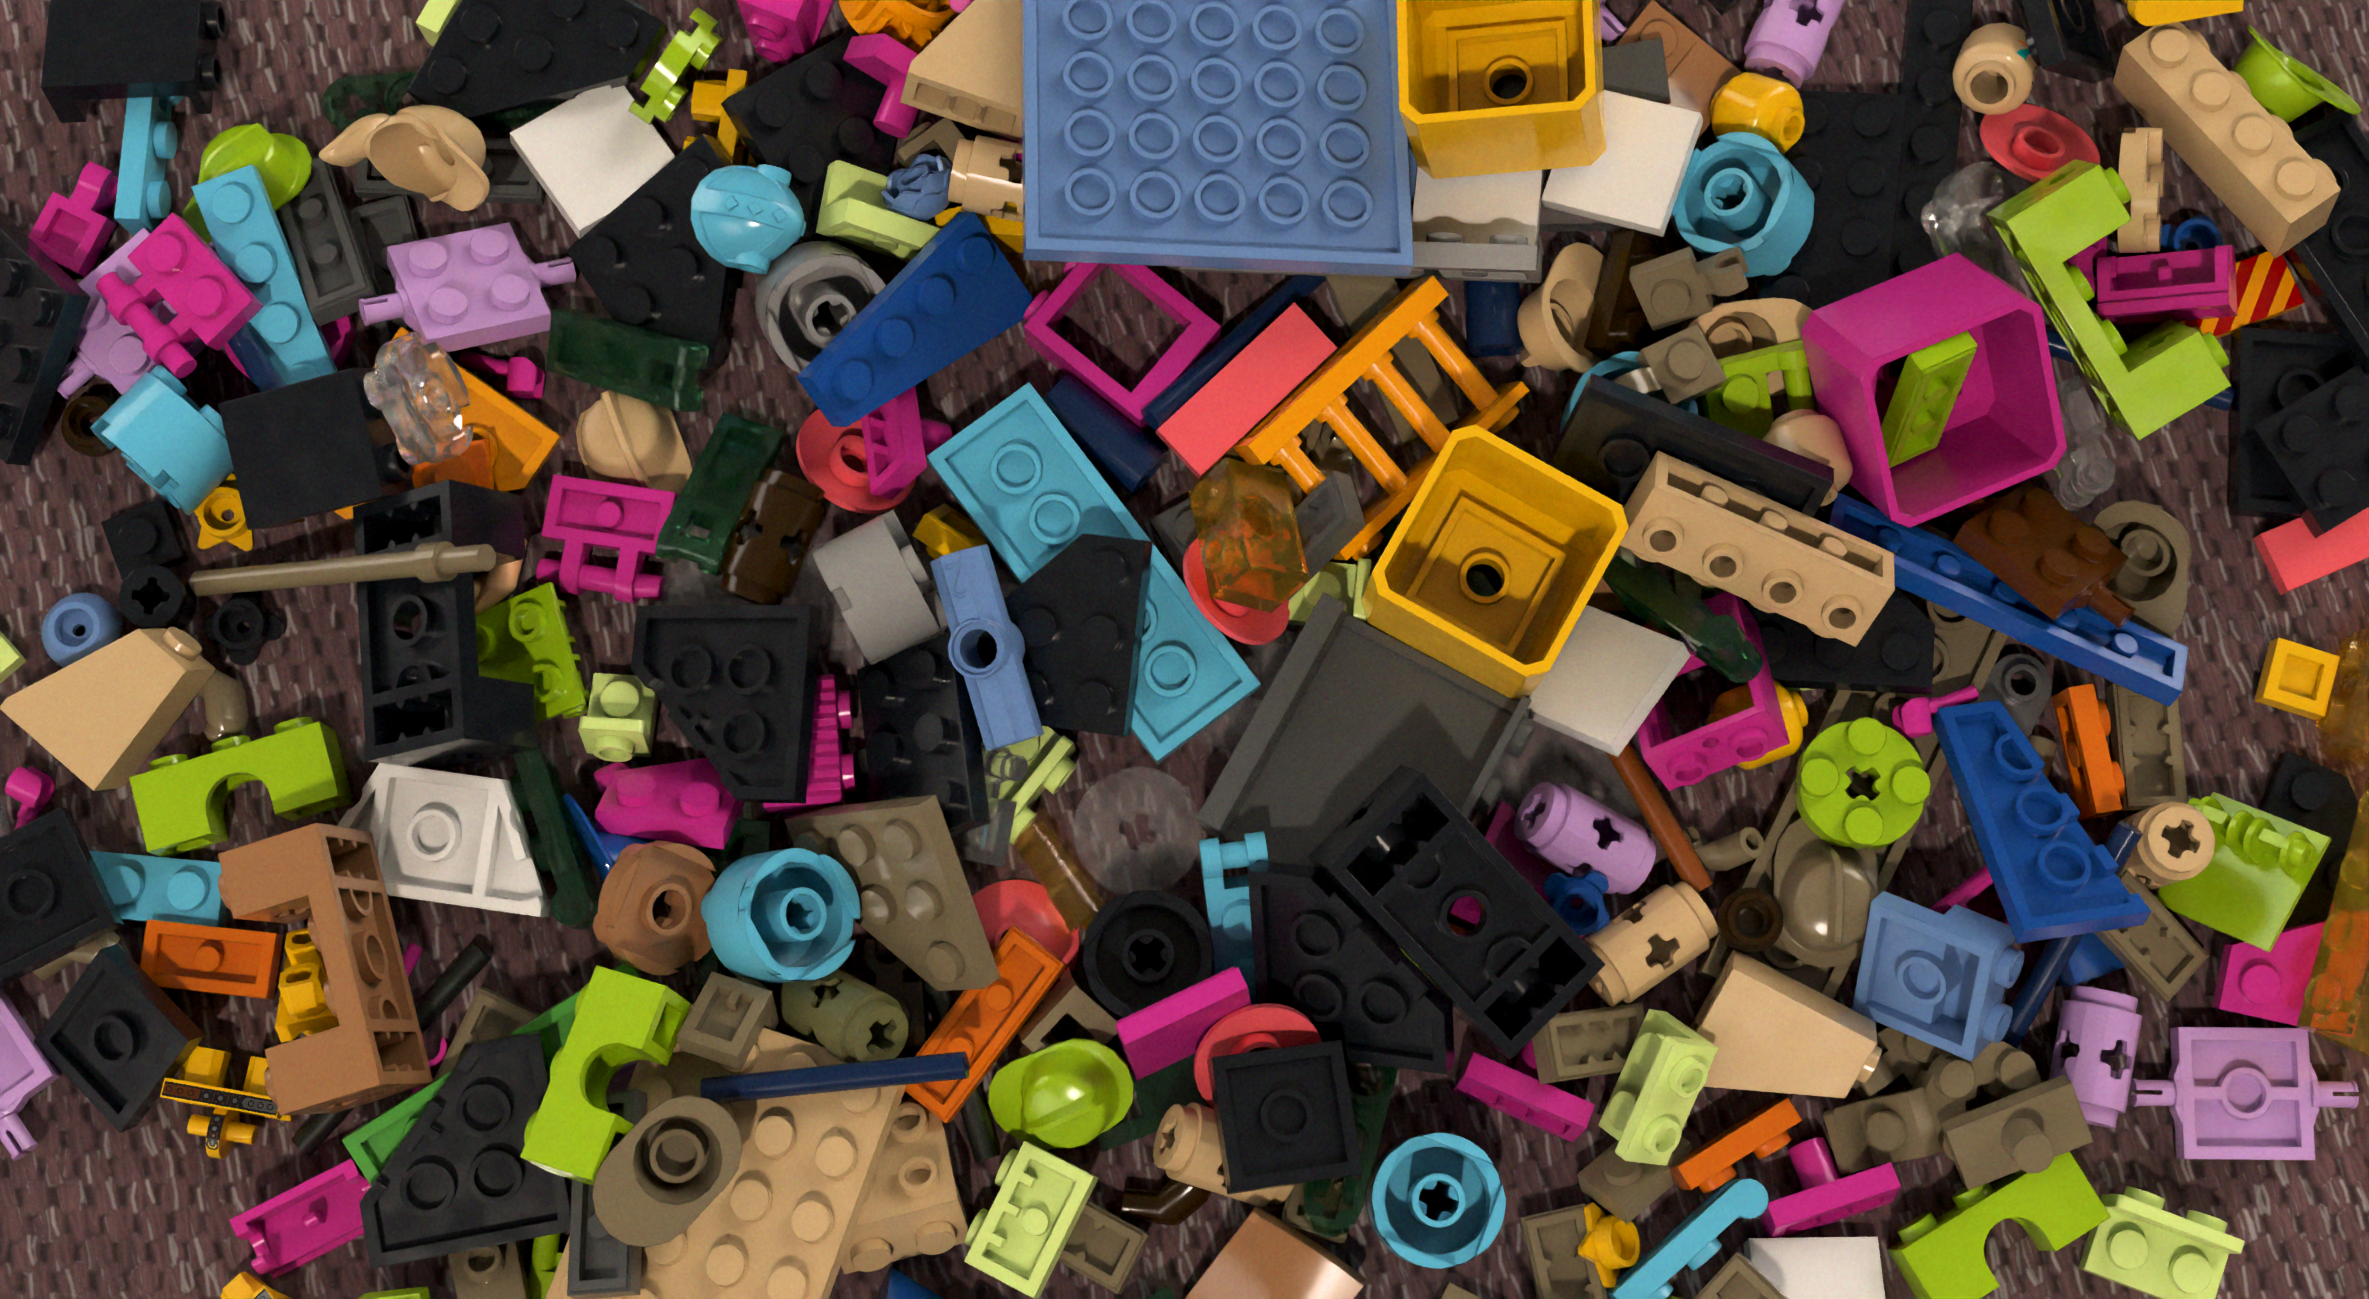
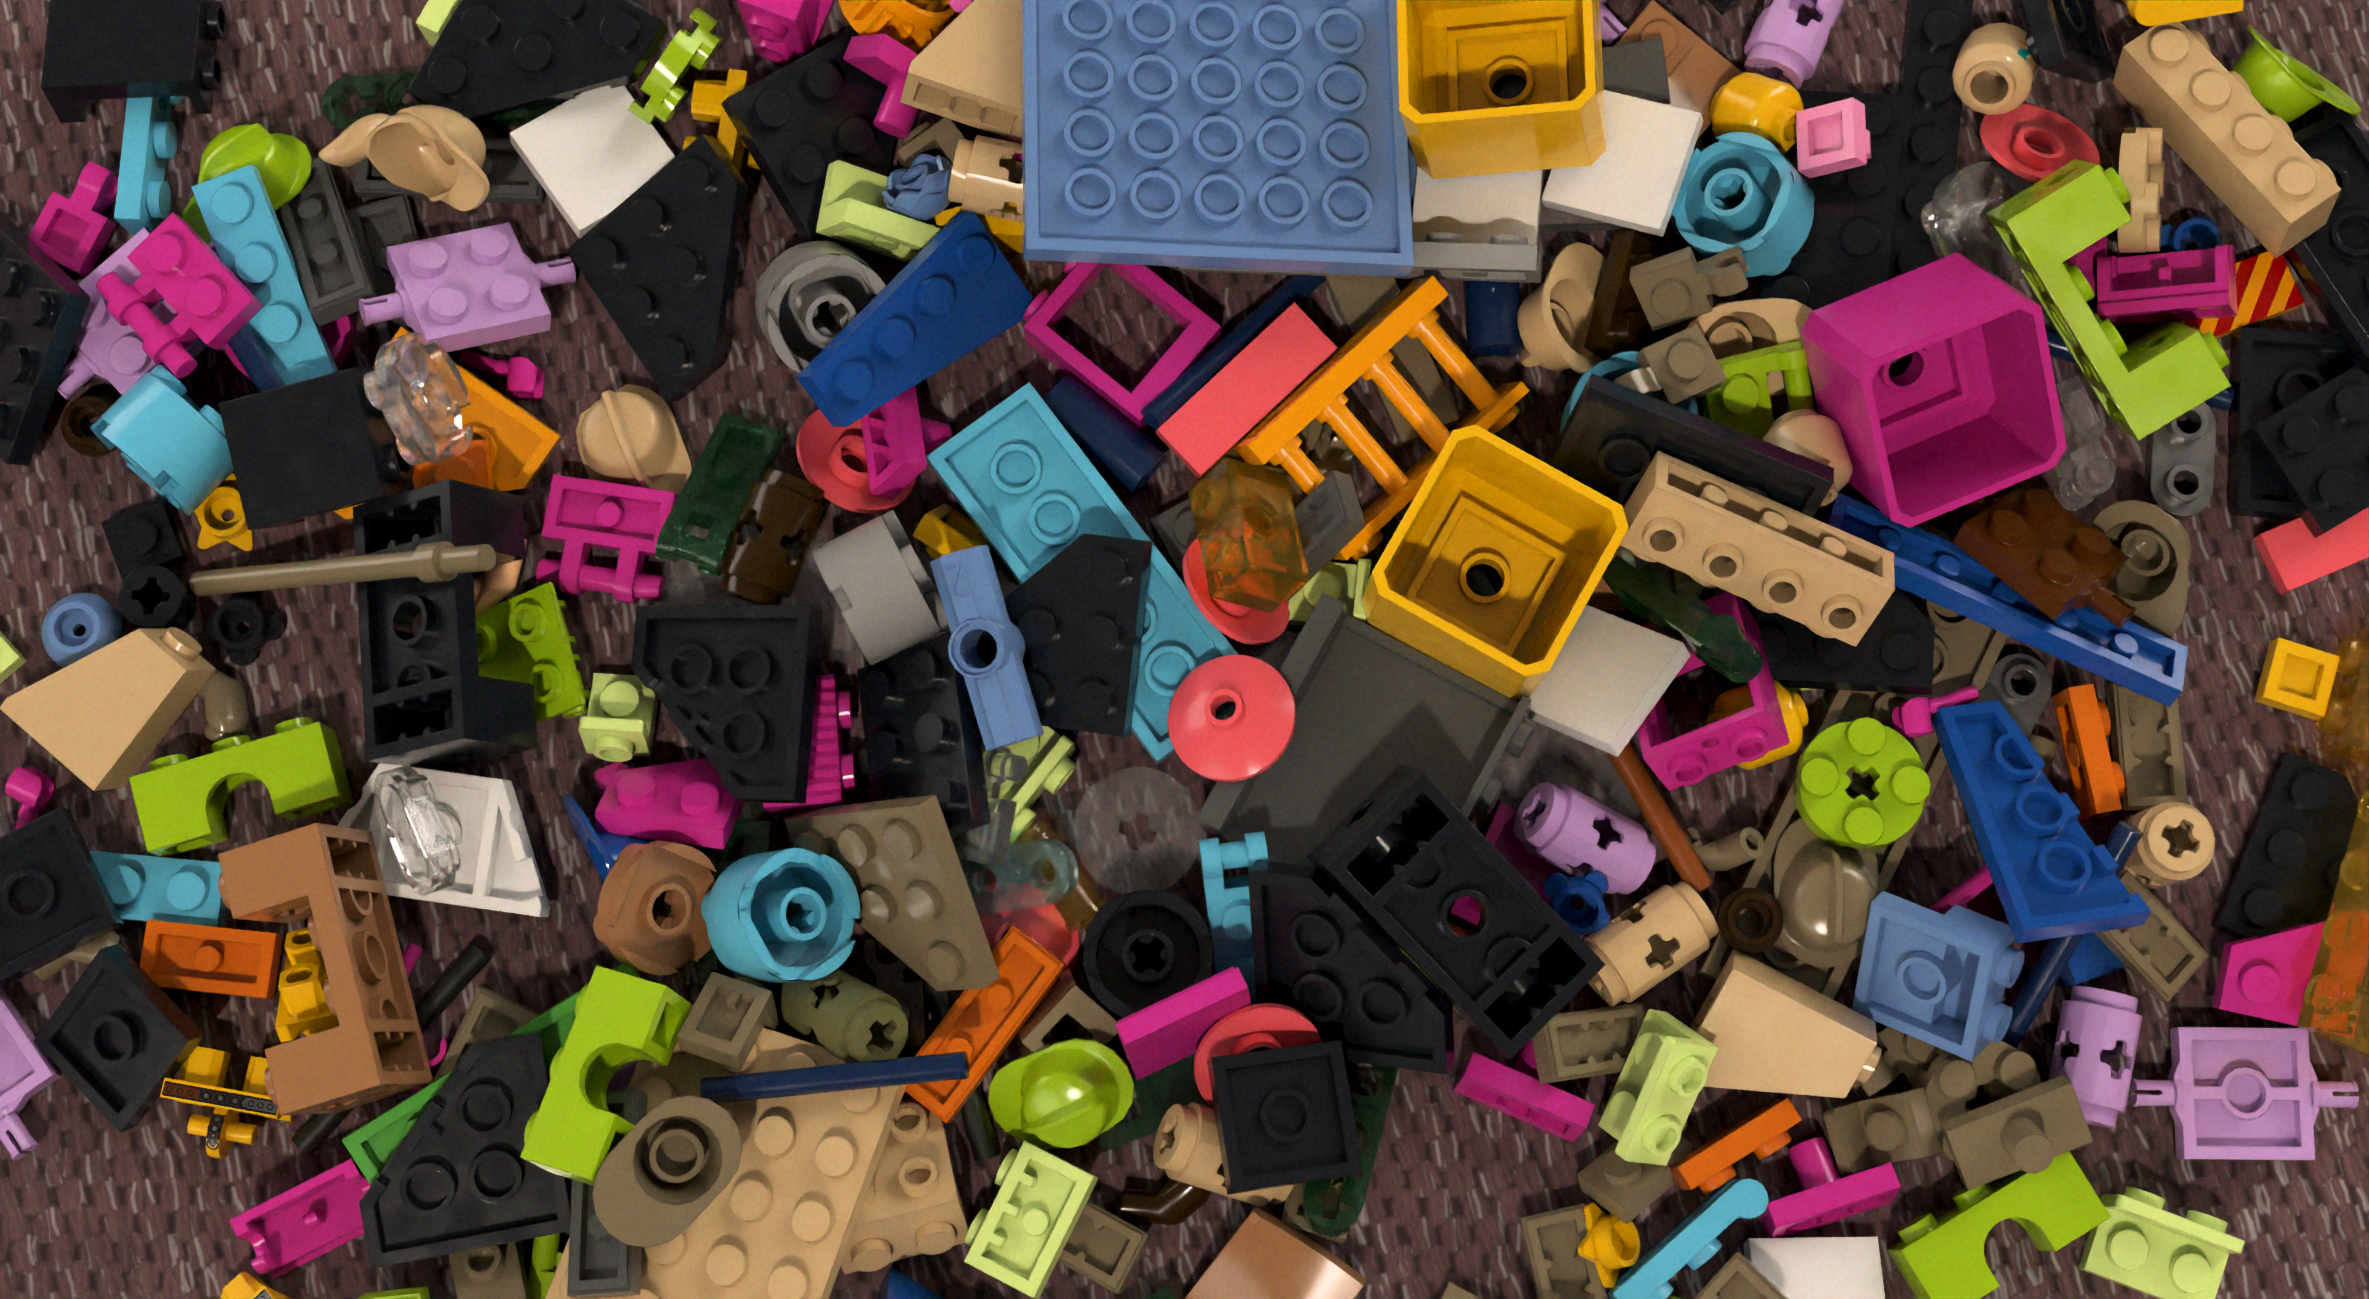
(414, 829): none -> clear plate
(556, 844): clear green plate -> none
(626, 359): clear green plate -> none
(746, 216): medium azure helmet -> none
(1021, 879): none -> clear light blue plate
(1248, 739): none -> coral dish
(1469, 1184): medium azure brick -> none
(1832, 138): none -> bright pink tile
(1926, 397): lime tile -> none
(2183, 455): none -> flat silver plate
(2253, 874): lime hinge -> none

